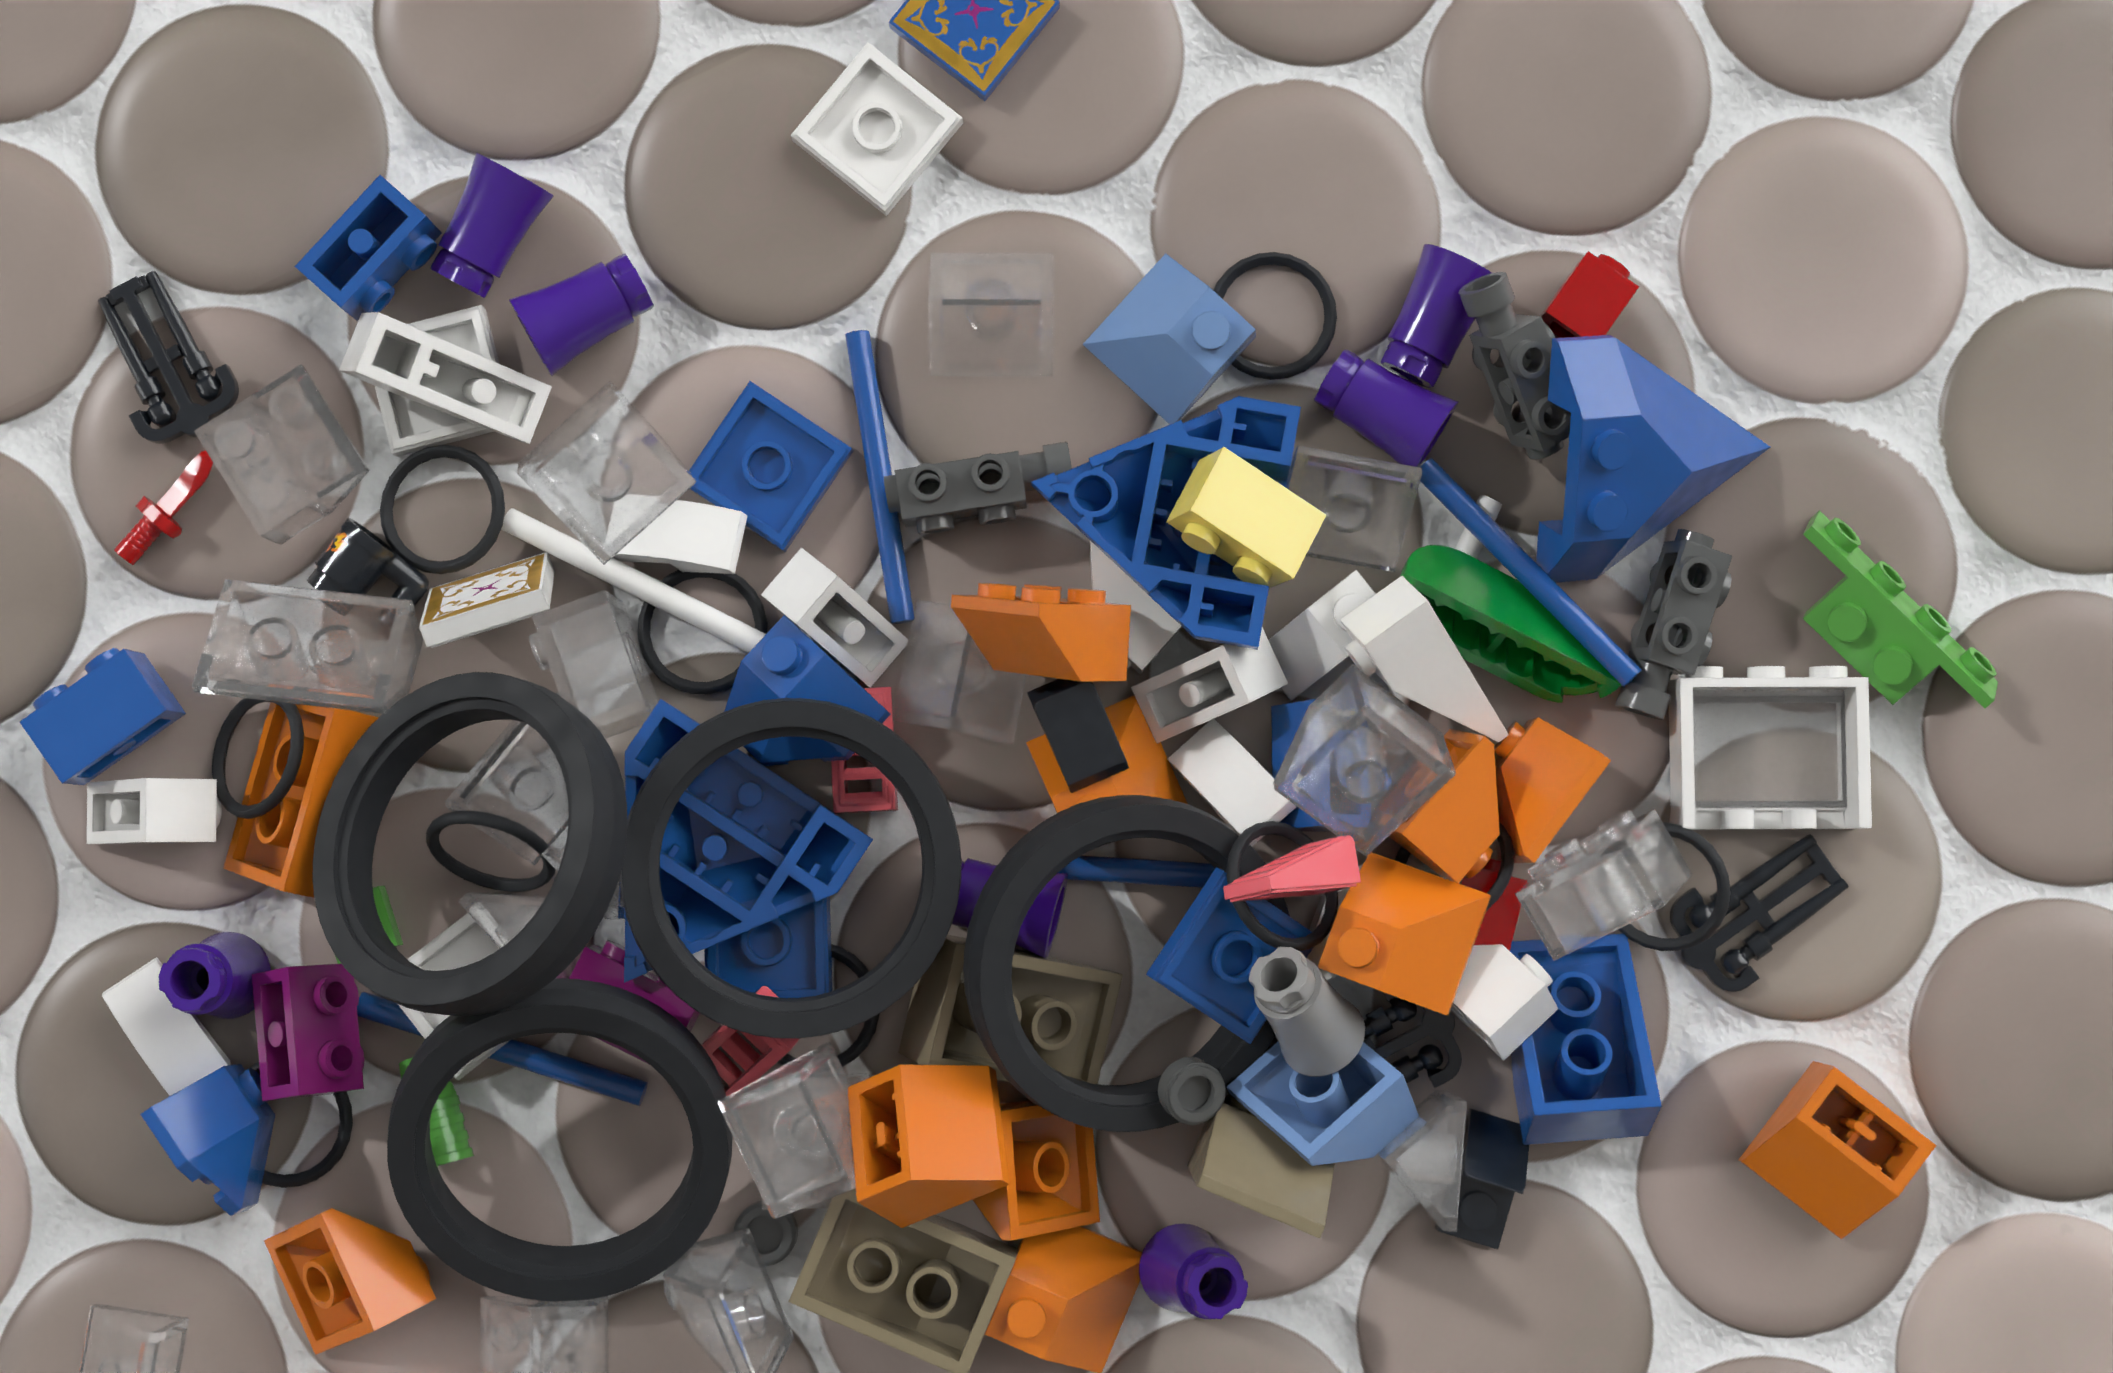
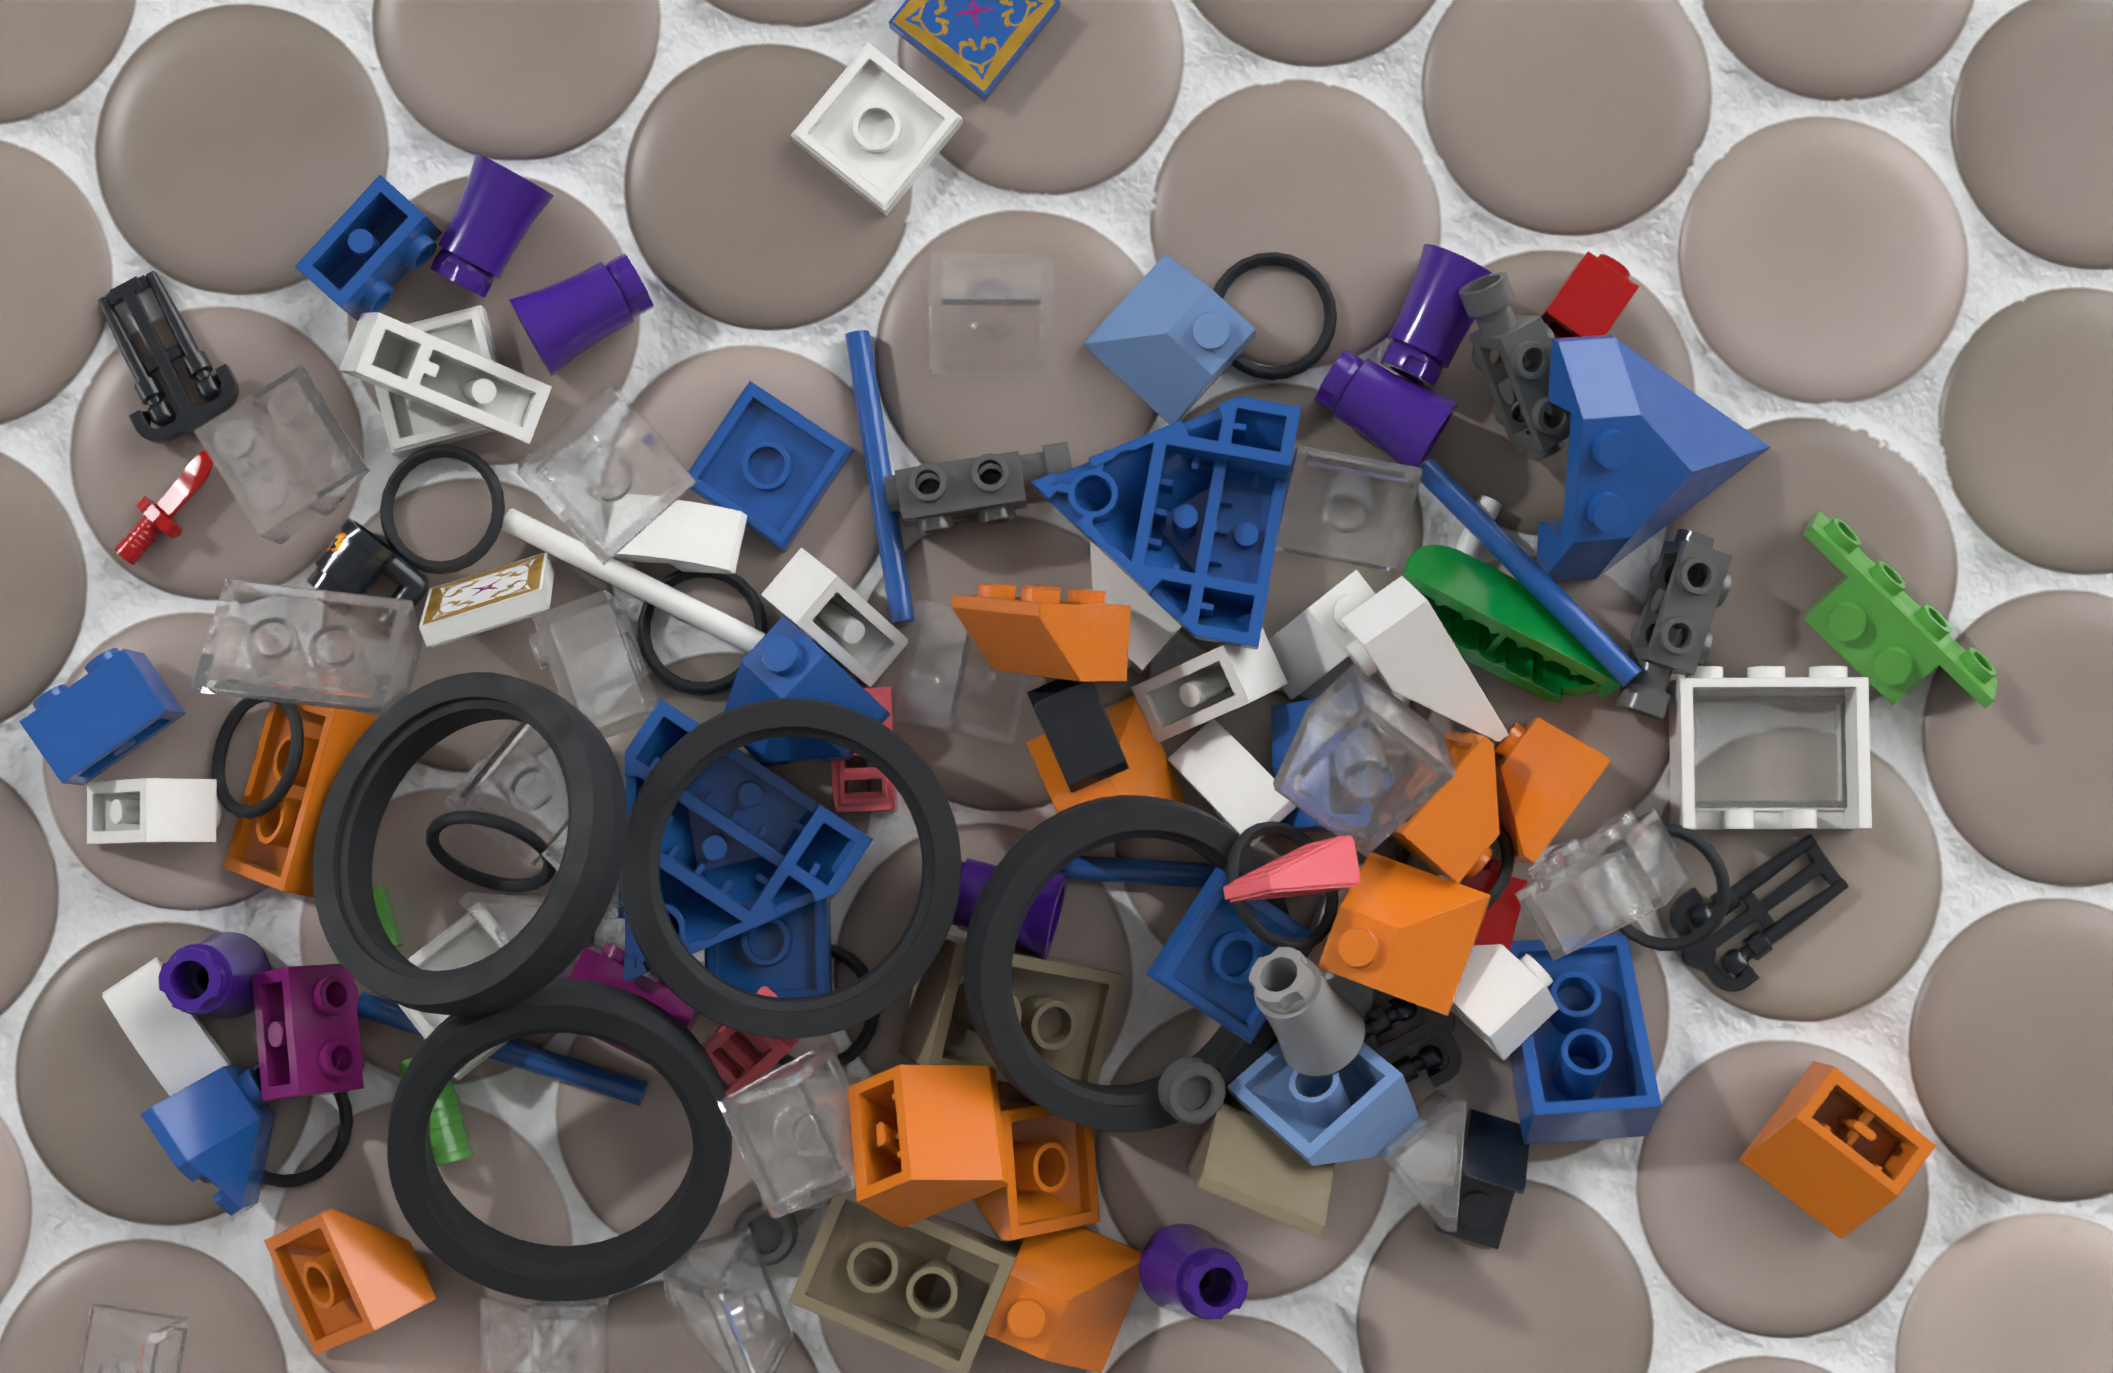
(1245, 519): light yellow brick -> none

